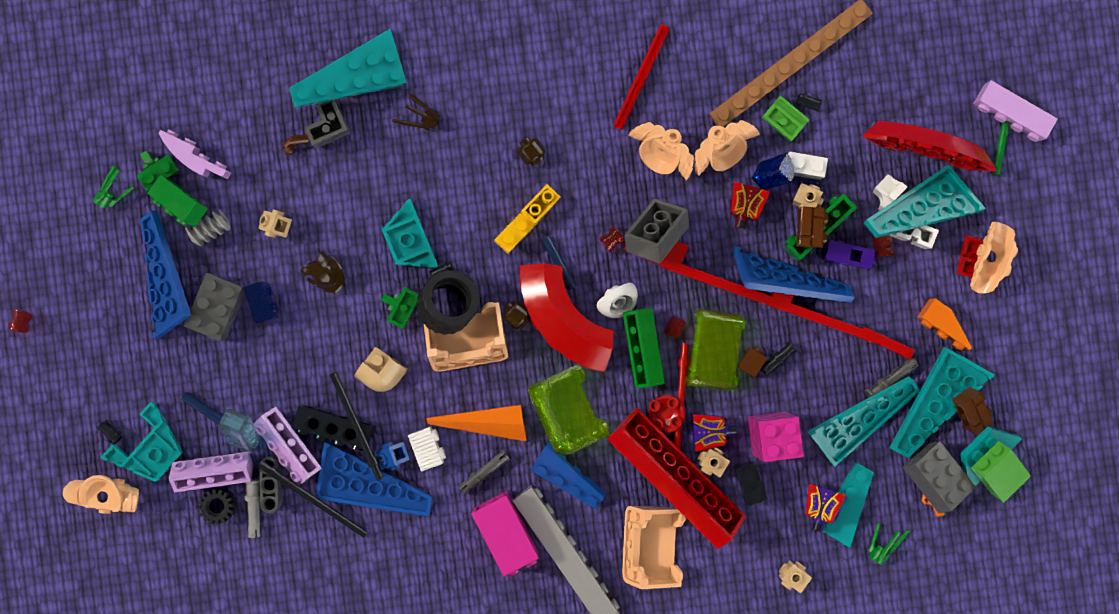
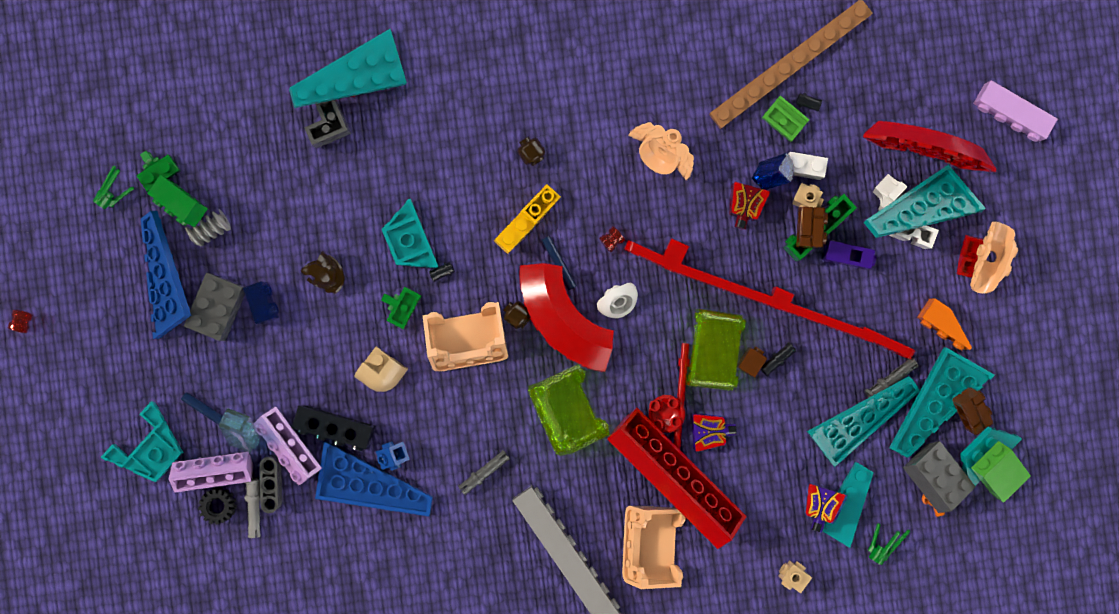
(85, 493): light nougat piece -> none
(110, 432): black pin -> none
(187, 154): lavender slope -> none
(271, 471): black bar -> none
(274, 223): tan brick -> none
(293, 141): reddish brown arm -> none
(372, 460): black bar -> none
(426, 448): white brick -> none
(429, 118): dark brown plant -> none
(457, 283): black tyre -> none
(498, 422): orange wedge -> none
(505, 534): dark pink brick -> none
(559, 472): blue wing -> none
(641, 77): red axle -> none
(643, 348): green brick -> none
(657, 230): dark grey brick -> none
(674, 327): clear red slope -> none
(717, 466): tan brick -> none
(724, 146): light nougat piece -> none
(750, 483): black brick -> none
(775, 436): dark pink brick -> none
(785, 278): blue wing -> none
(883, 242): clear red wheel -> none
(1001, 147): green bar -> none

